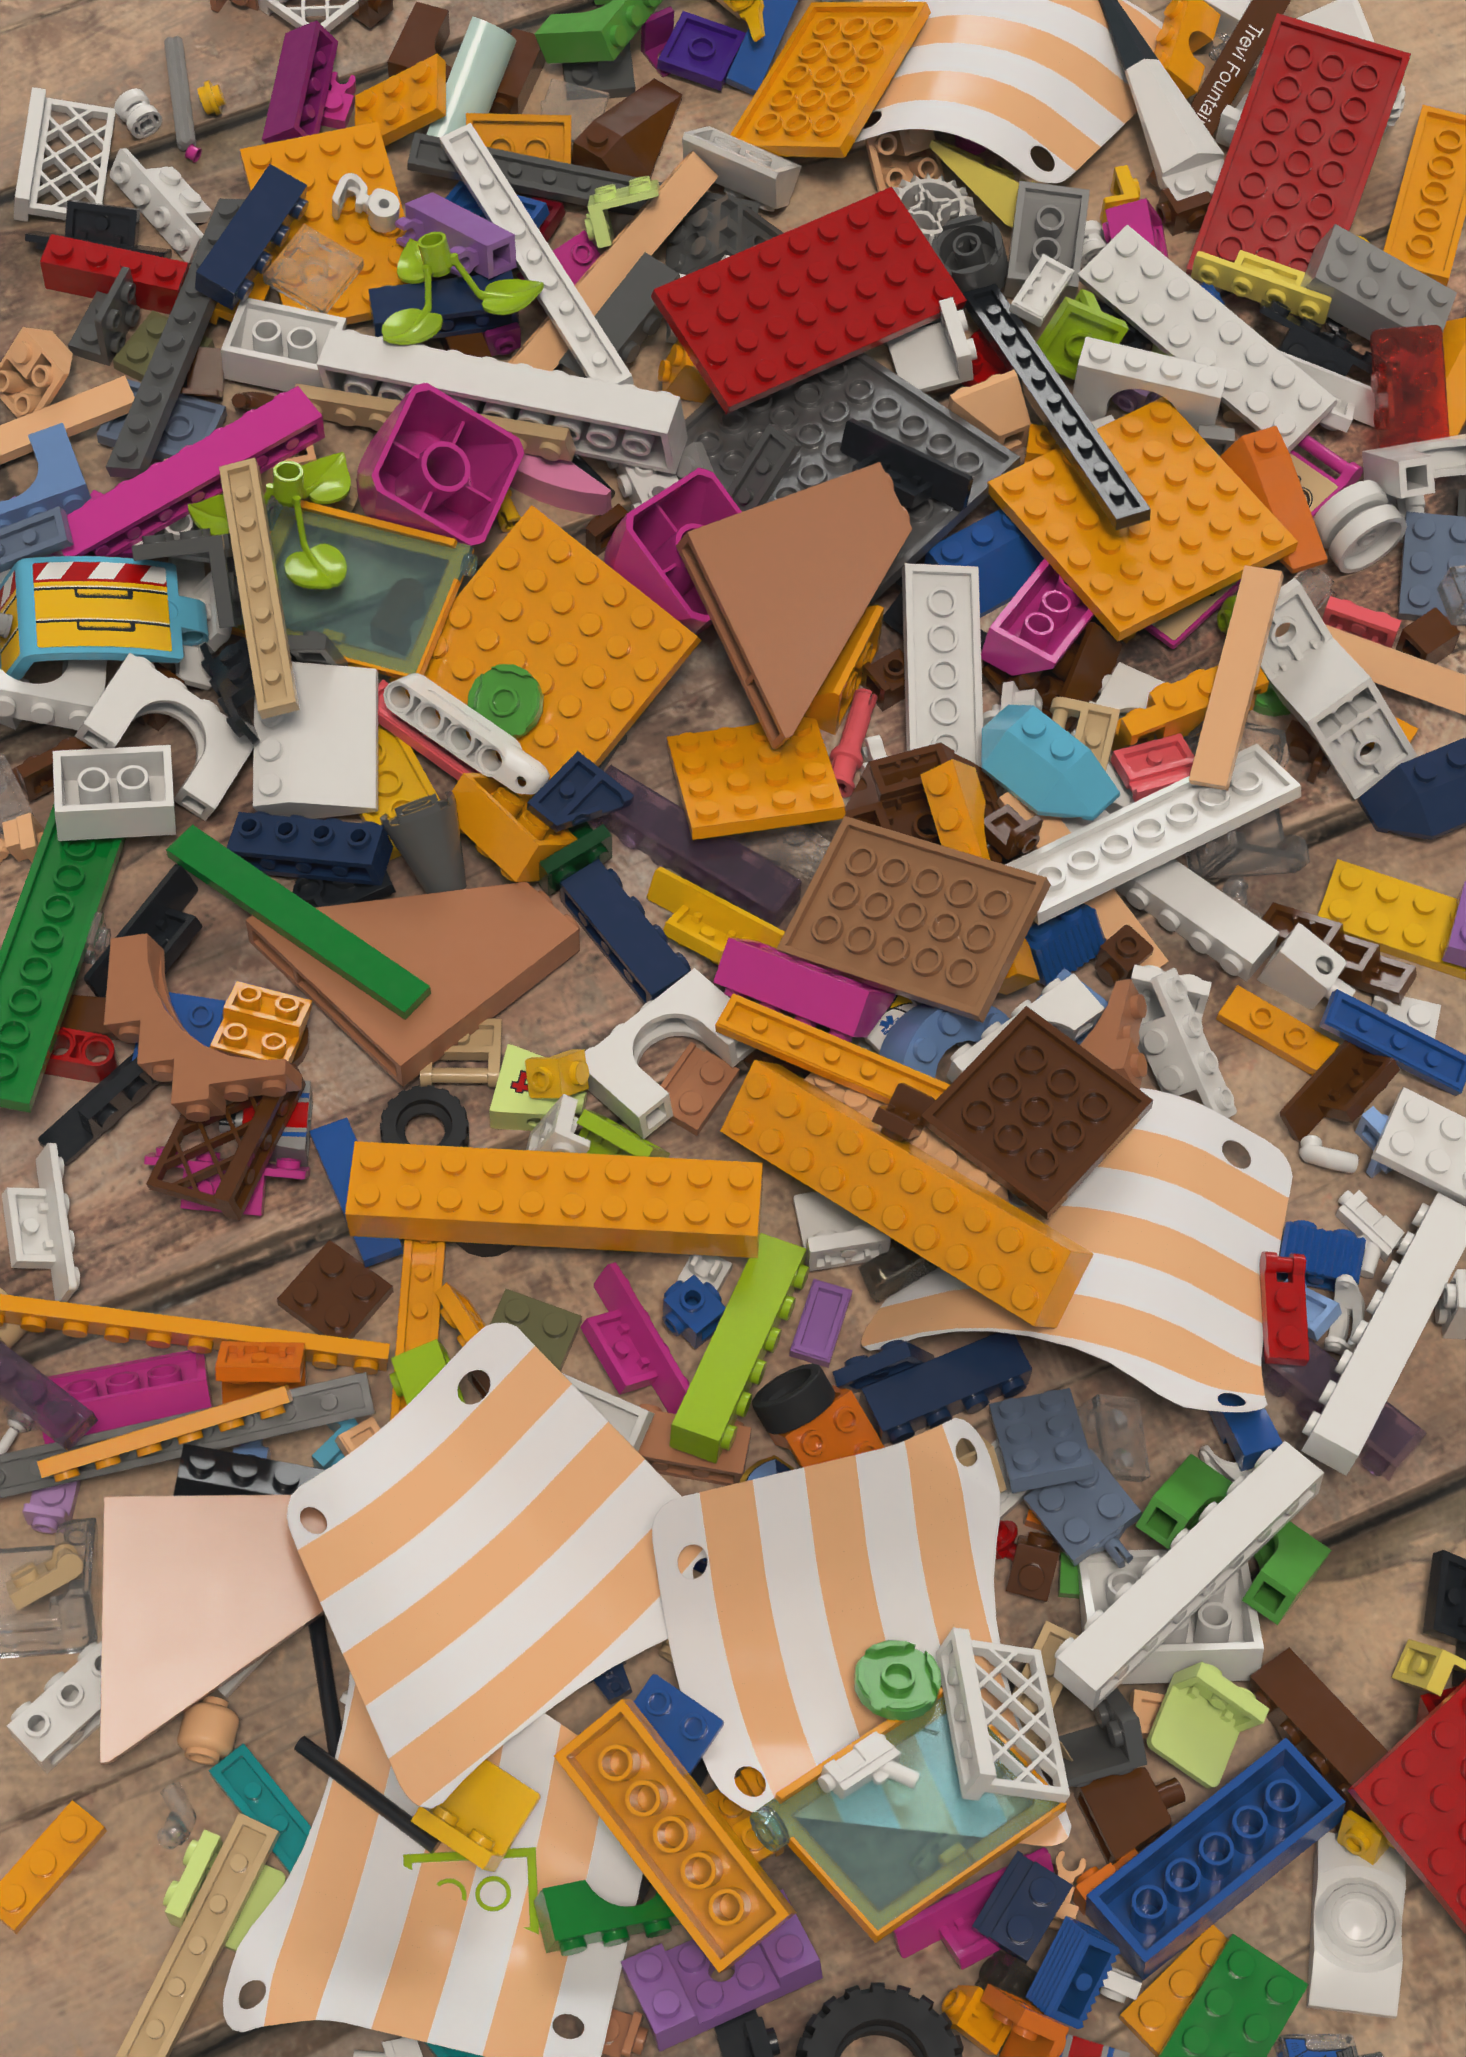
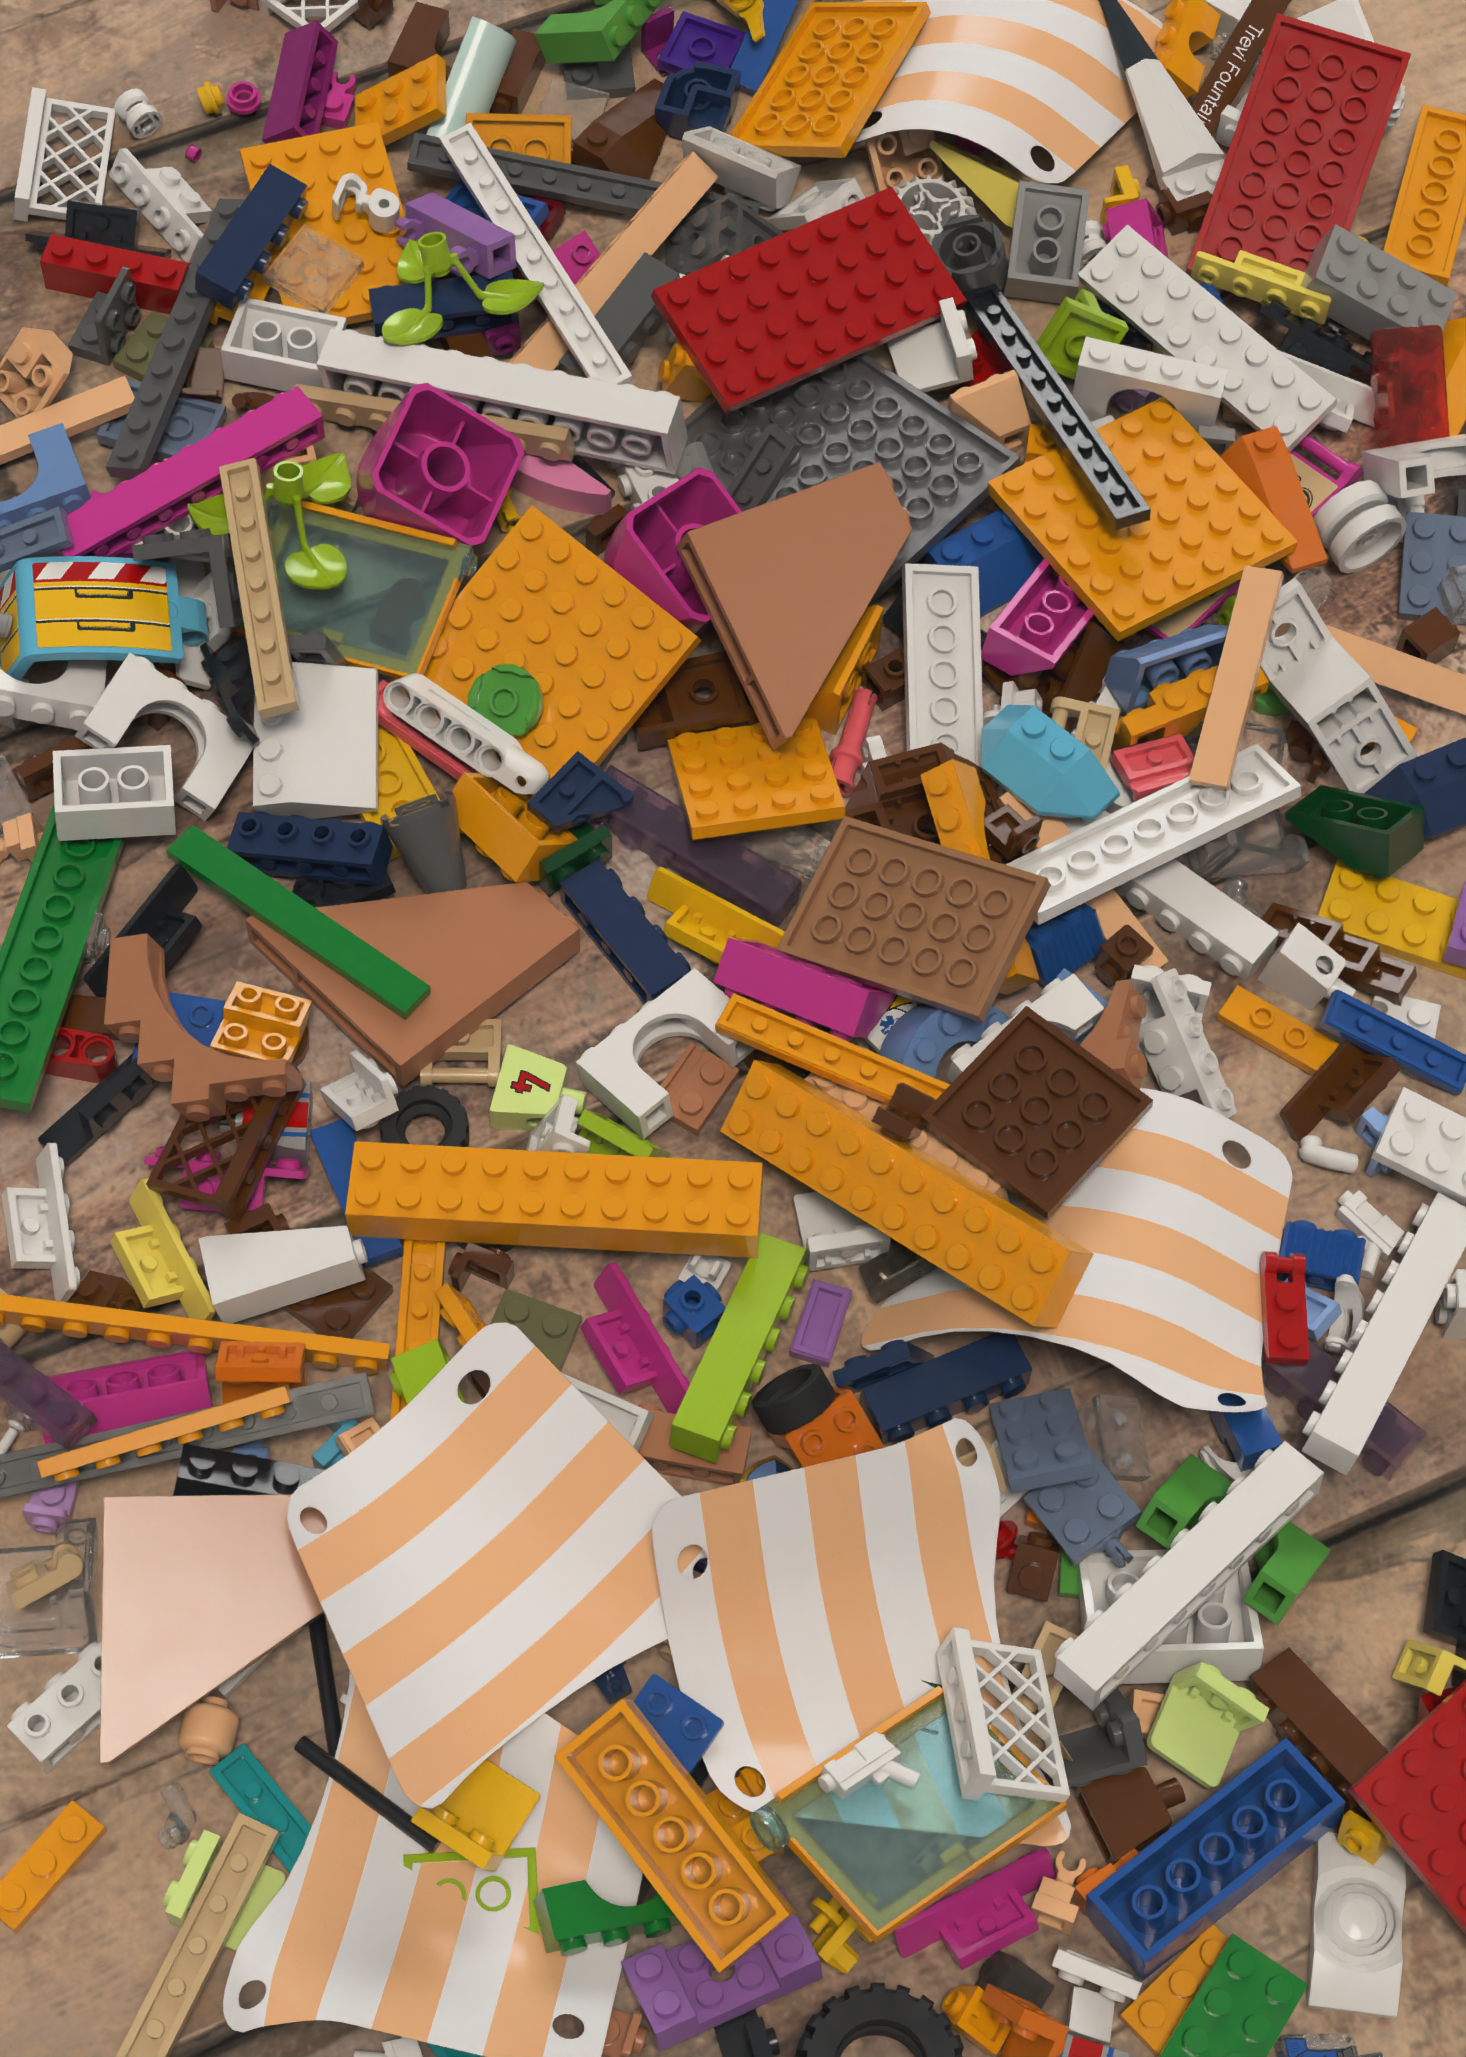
(106, 1291): none -> reddish brown bracket
(158, 1259): none -> light yellow bracket
(179, 92): light grey axle -> none
(243, 98): none -> dark pink plate
(257, 1220): none -> reddish brown bracket
(278, 1268): none -> white slope
(362, 1095): none -> white bracket
(488, 1264): none -> reddish brown bracket
(557, 1075): yellow bracket -> none
(605, 197): yellowish green bracket -> none
(681, 711): none -> reddish brown piece
(698, 99): none -> dark blue brick
(816, 202): none -> white plate
(831, 1942): none -> yellow hips
(897, 1680): bright green tile -> none
(912, 471): black bracket -> none
(1021, 1907): dark blue plate -> none
(1041, 290): white plate -> none
(1073, 1973): blue brick -> none
(1090, 2015): none -> white slope
(1139, 670): none -> medium blue slope
(1361, 621): coral bracket -> none
(1361, 828): none -> dark green slope

